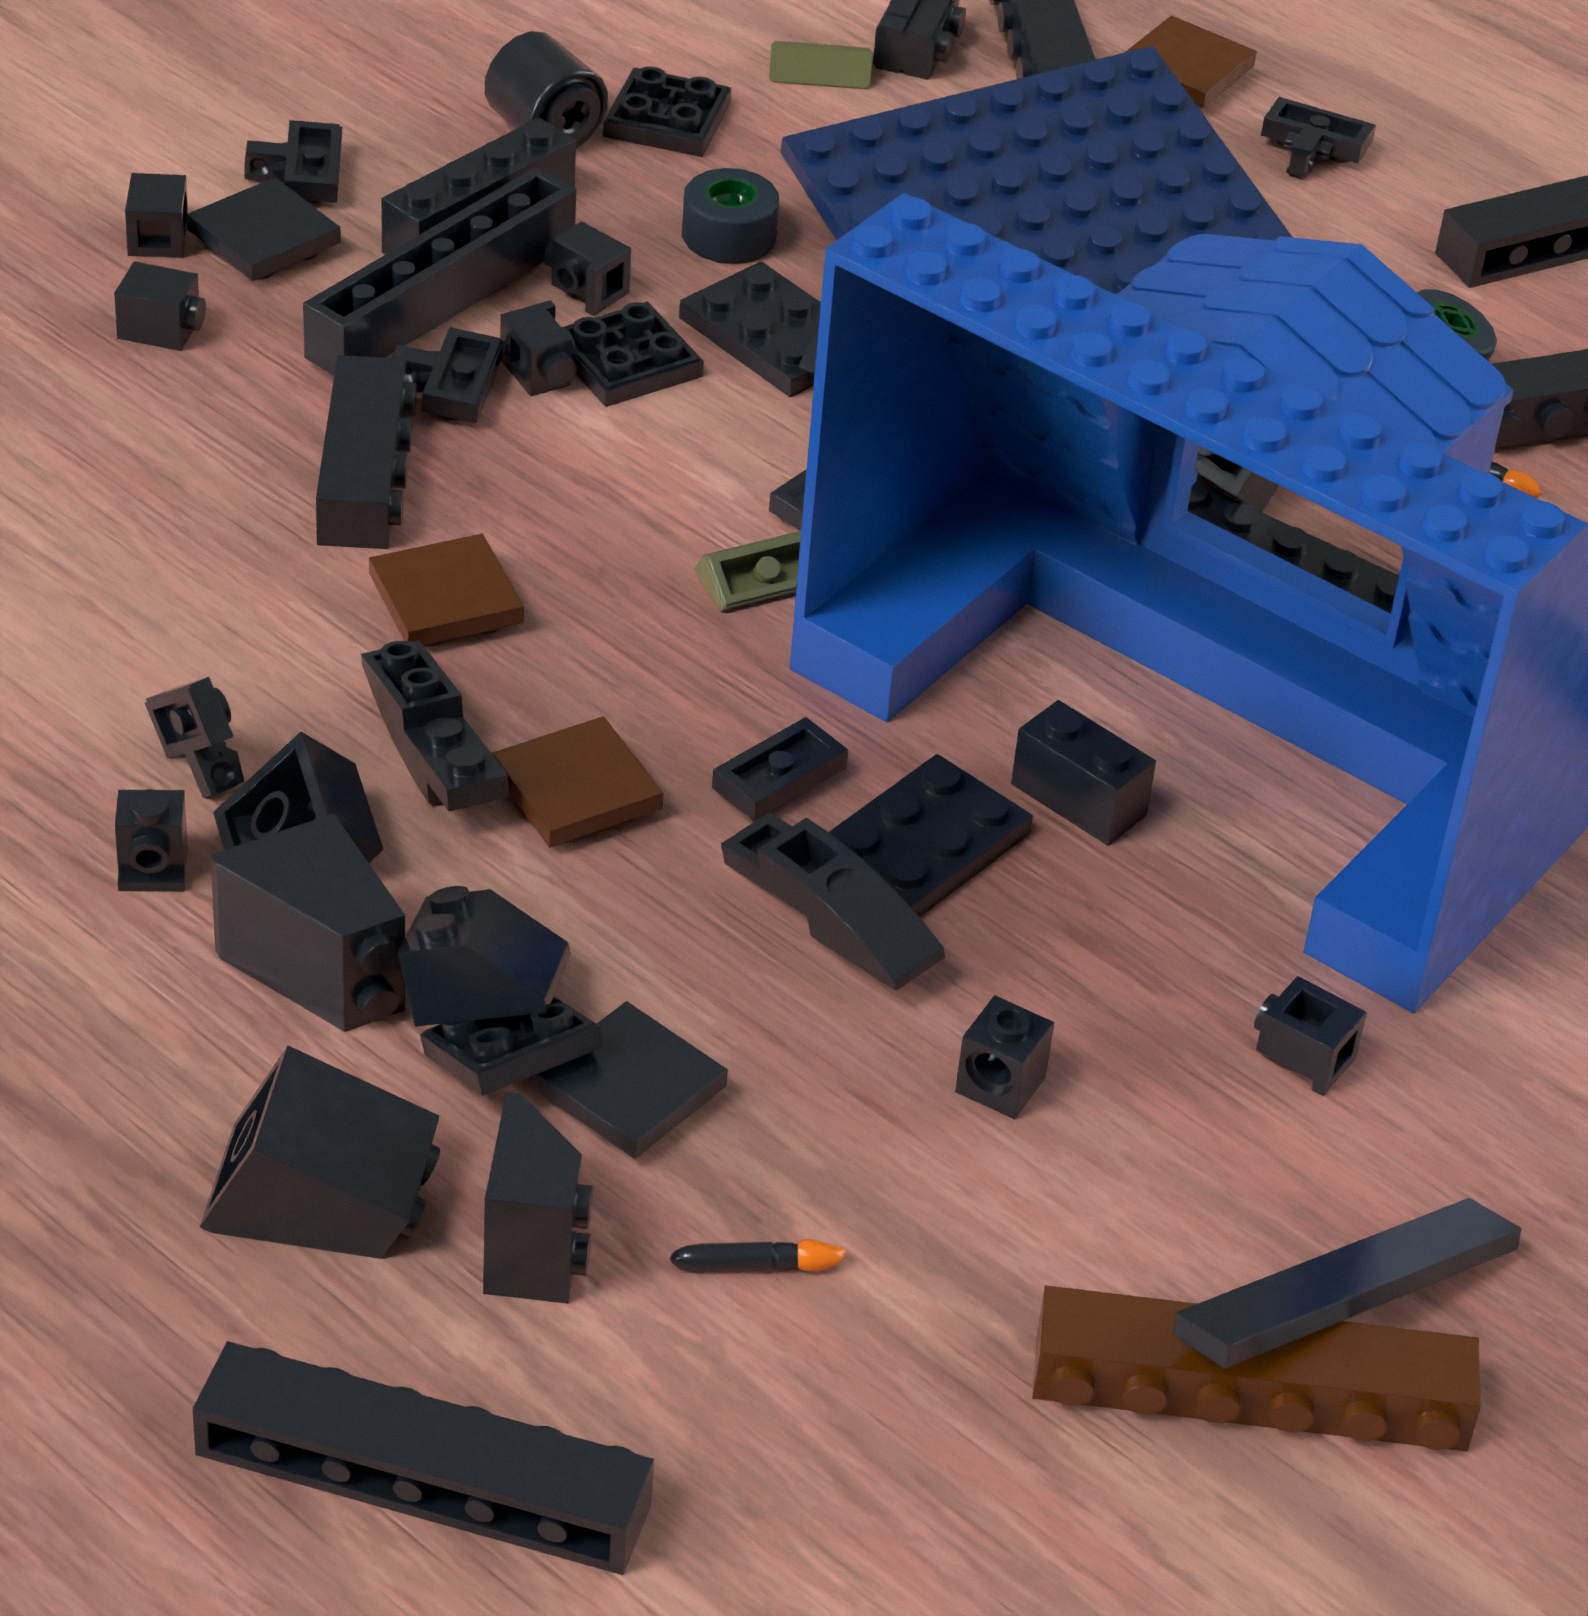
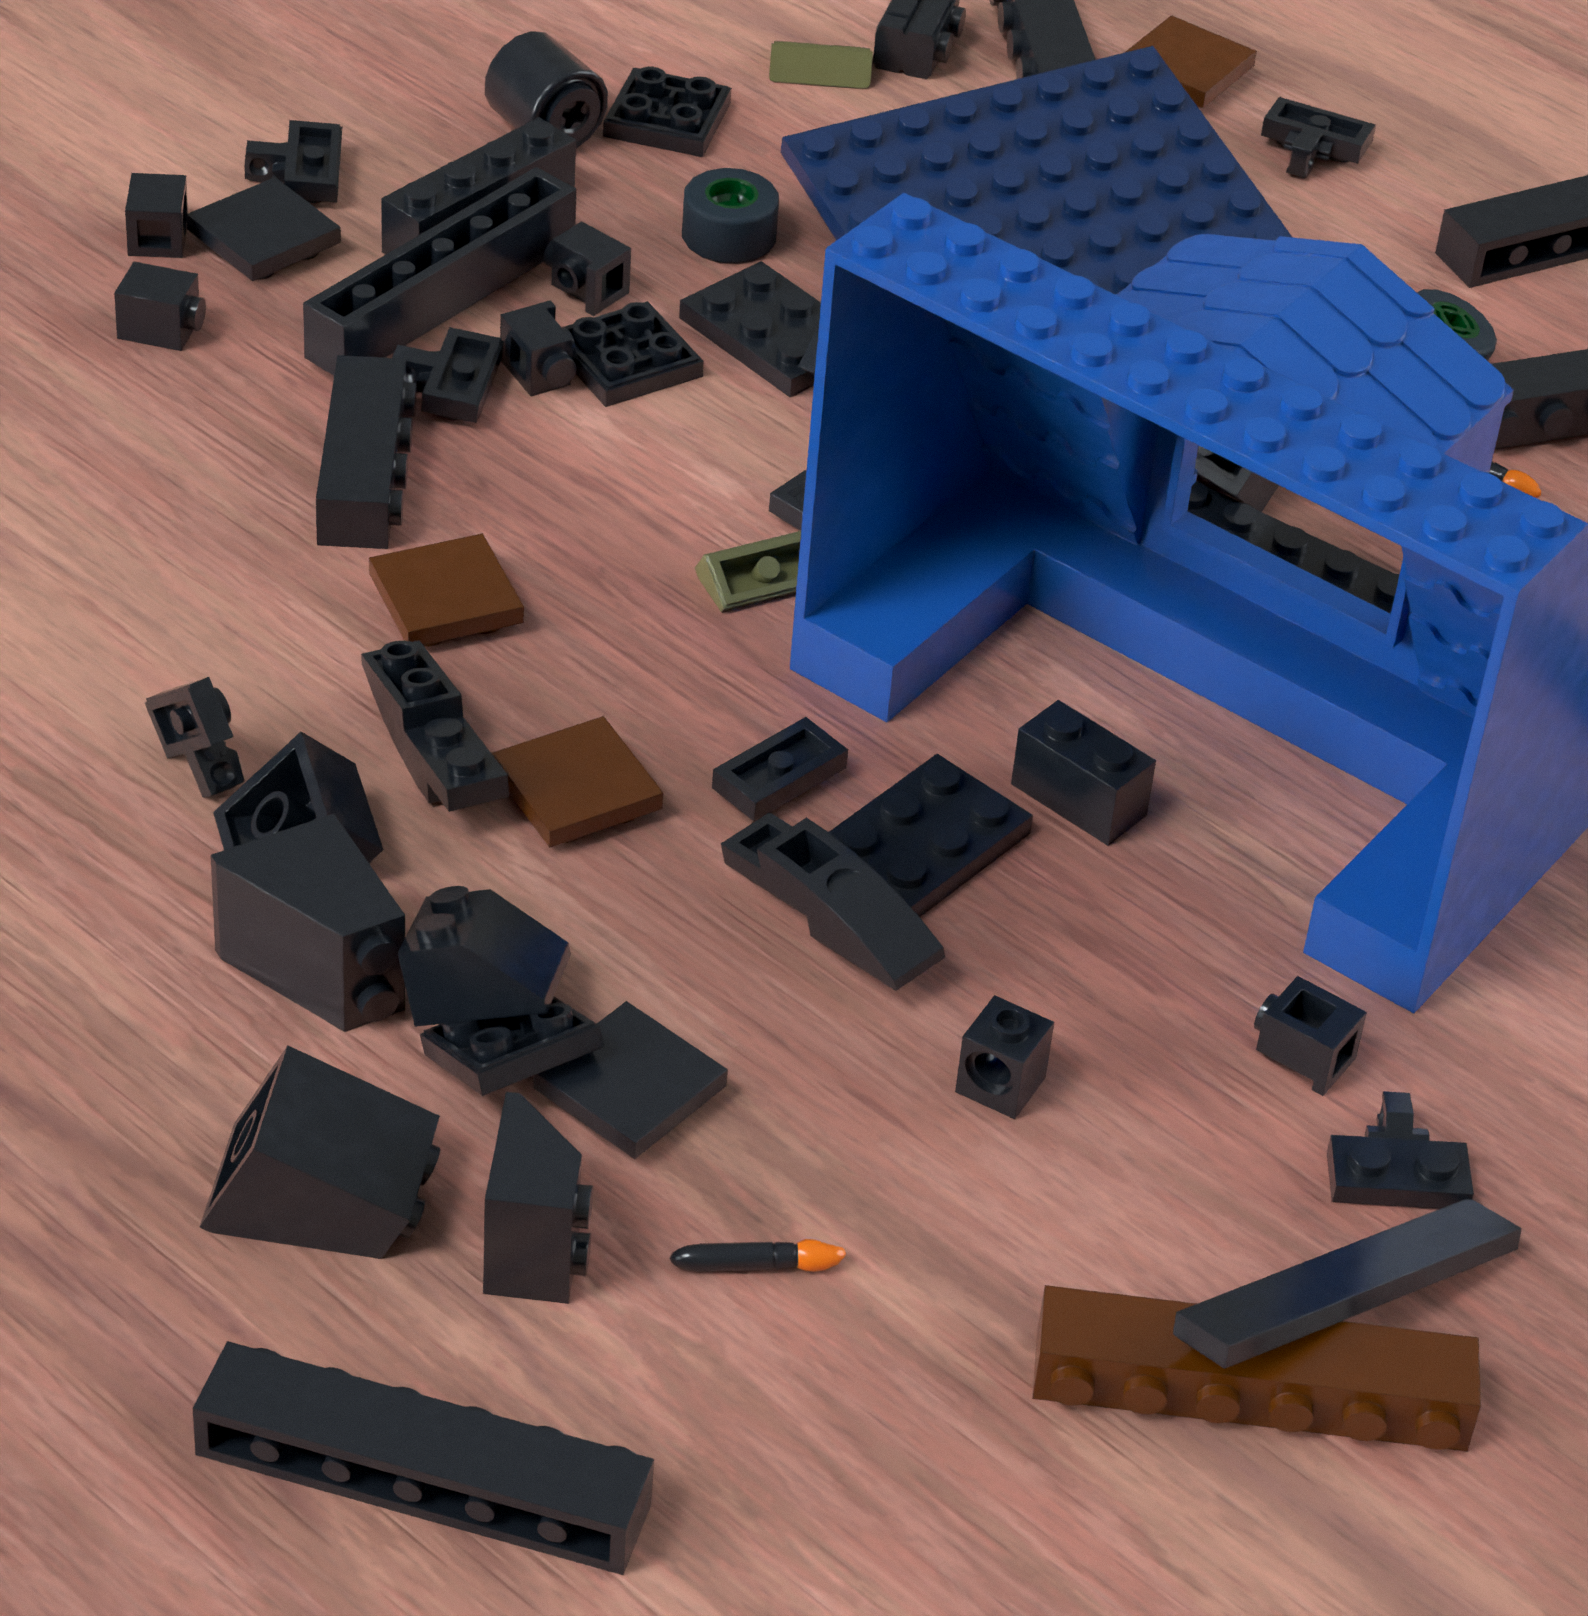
(151, 840): black brick -> none
(1398, 1163): none -> black hinge

